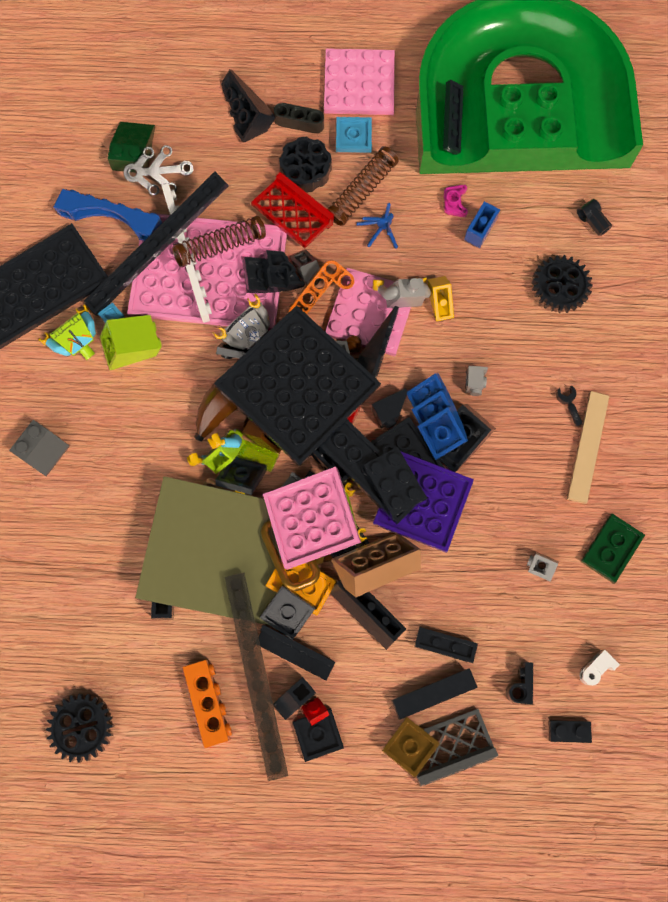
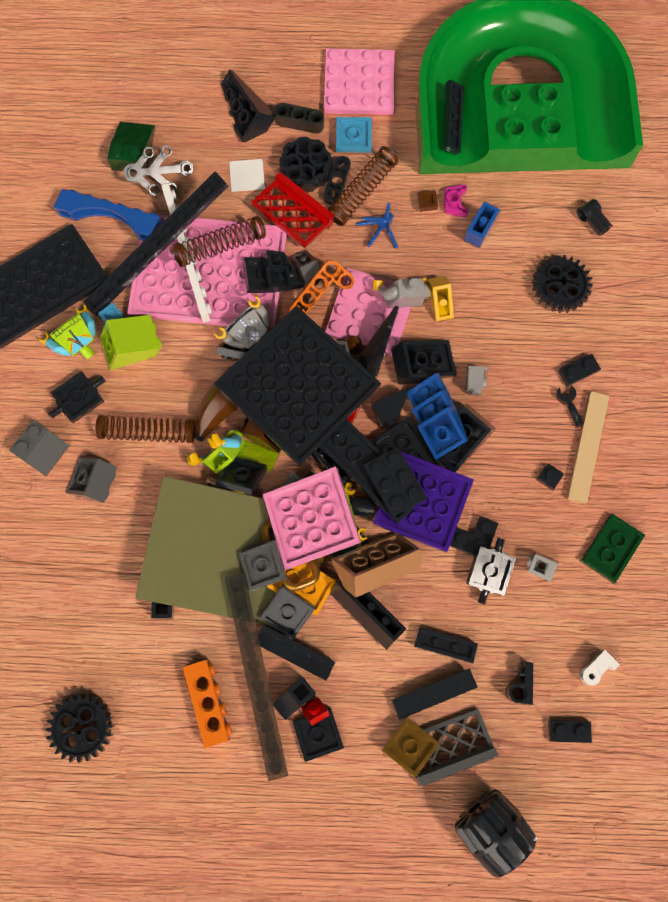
(77, 397): none -> black plate
(91, 479): none -> dark grey slope
(102, 429): none -> reddish brown piece
(246, 175): none -> white sticker
(262, 565): none -> dark grey plate
(336, 173): none -> black beam
(362, 506): none -> black brick
(421, 359): none -> black slope
(427, 200): none -> reddish brown plate
(482, 536): none -> black plate
(491, 570): none -> plate
(496, 833): none -> black wheel
(550, 476): none -> black plate
(579, 370): none -> black plate

